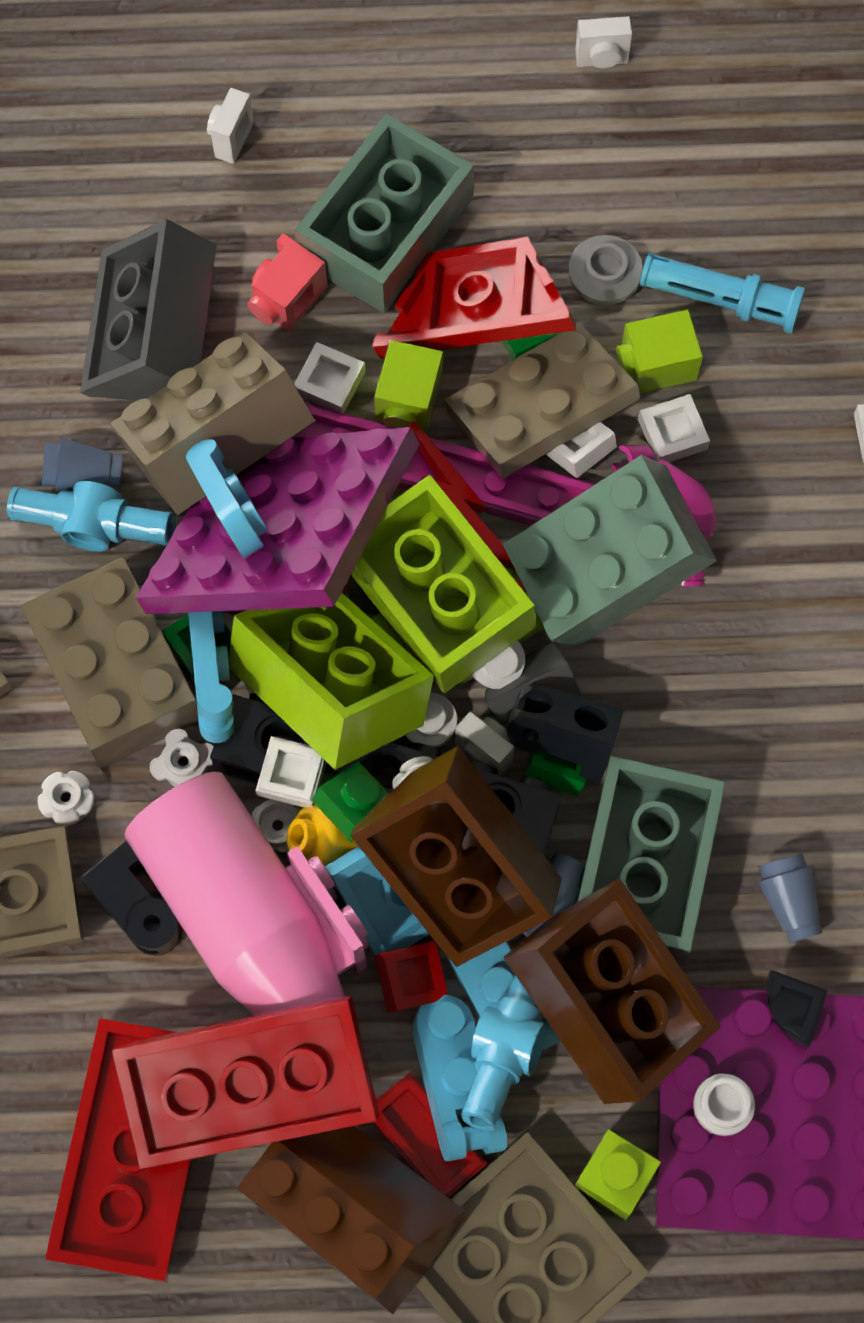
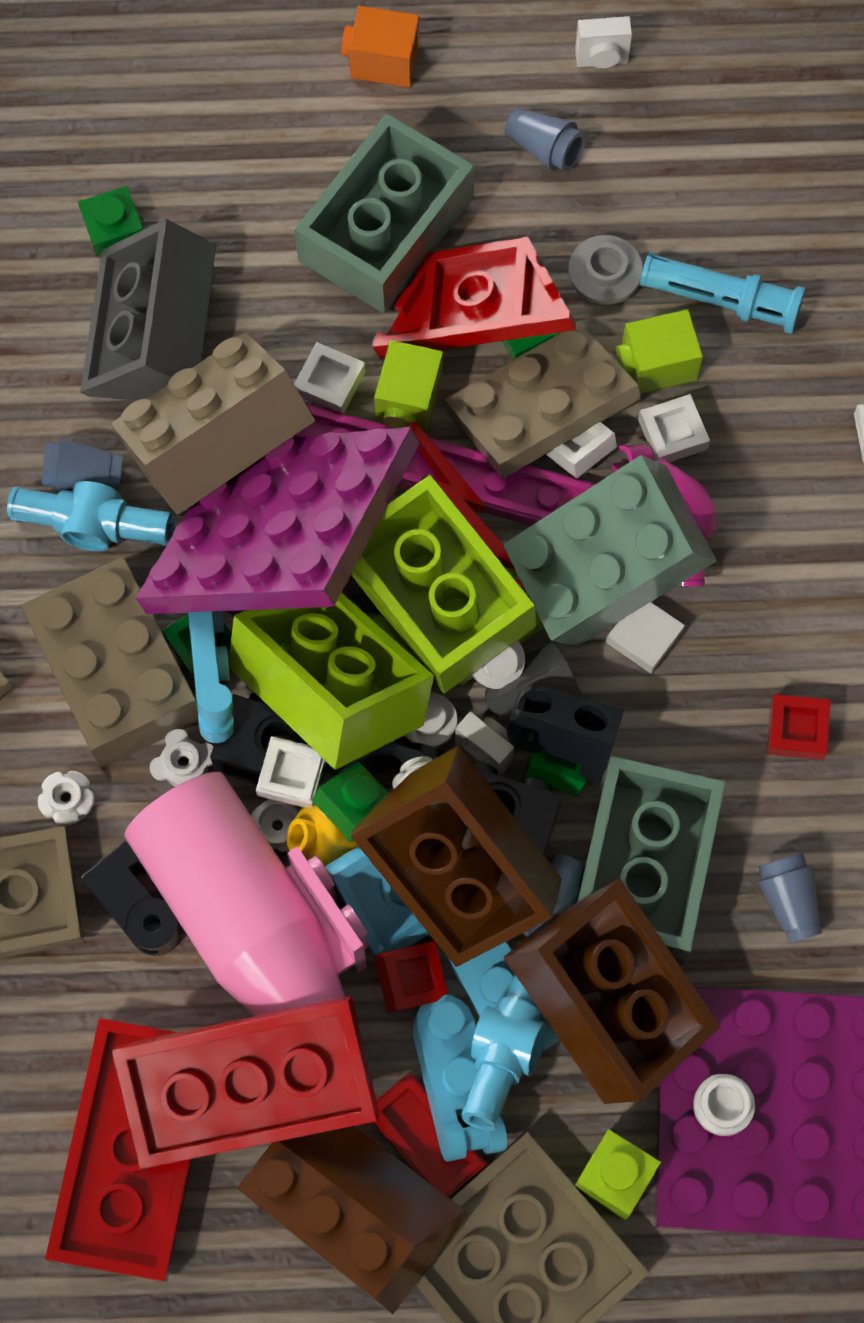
(110, 218): none -> green plate
(227, 496): medium azure plate -> none
(230, 125): white plate -> none
(287, 284): coral brick -> none
(382, 46): none -> orange brick
(546, 138): none -> sand blue cone
(645, 636): none -> white tile
(794, 1006): black tile -> none
(798, 727): none -> red plate

